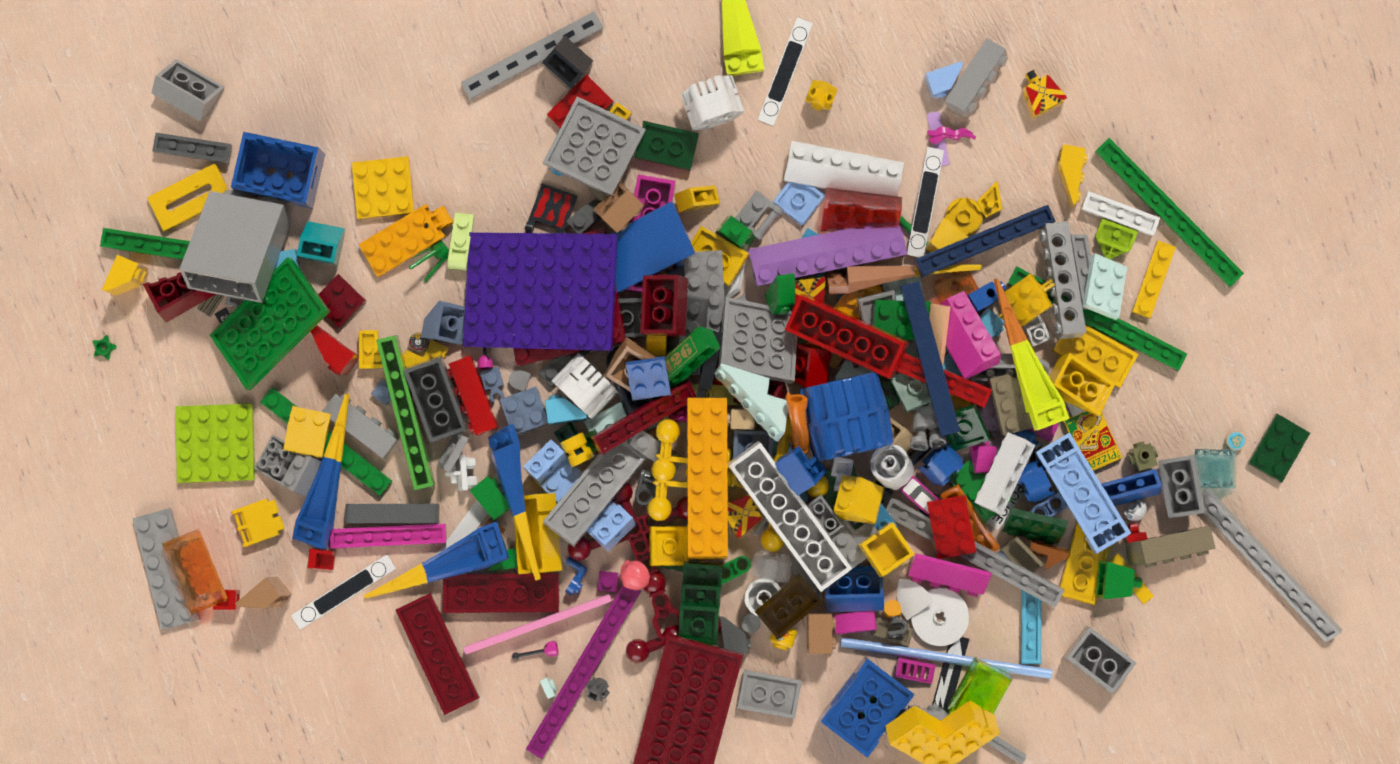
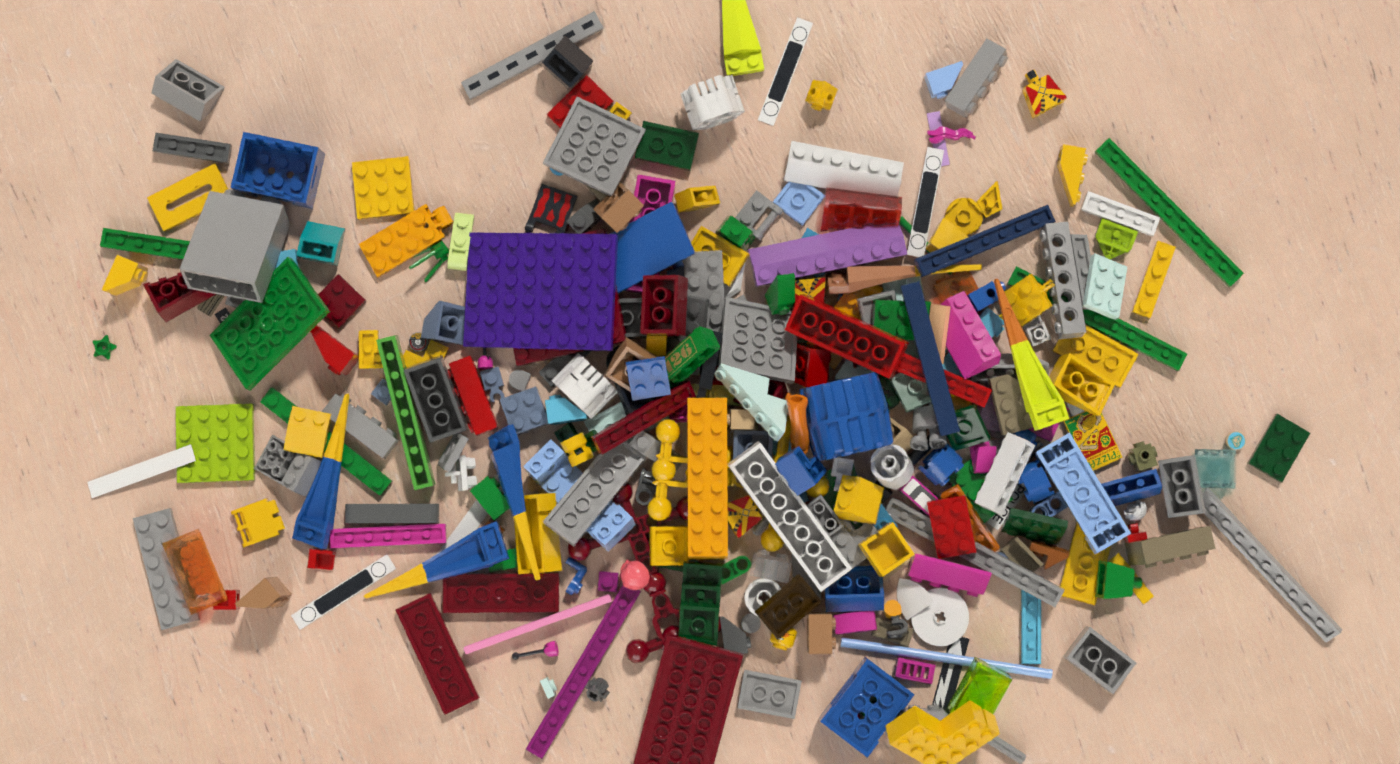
(141, 471): none -> white sticker

